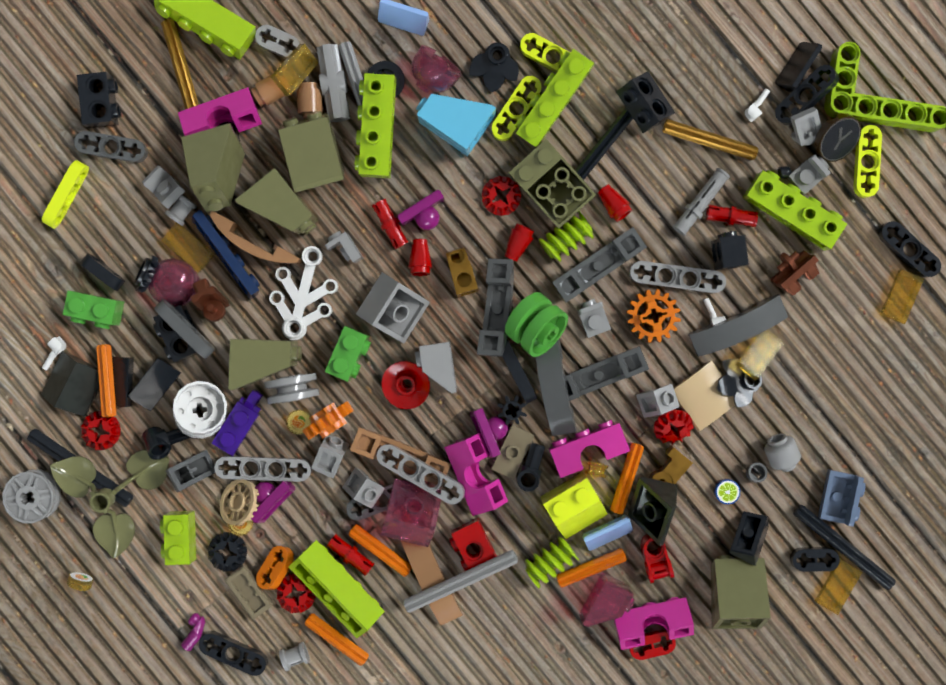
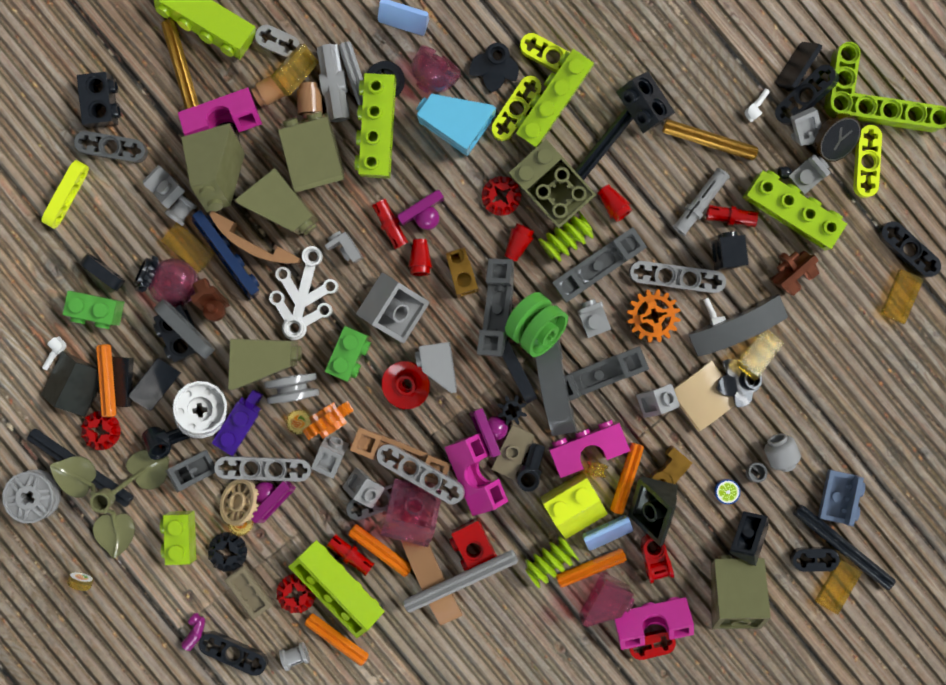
(274, 567): orange beam -> none
(678, 418): red gear -> none

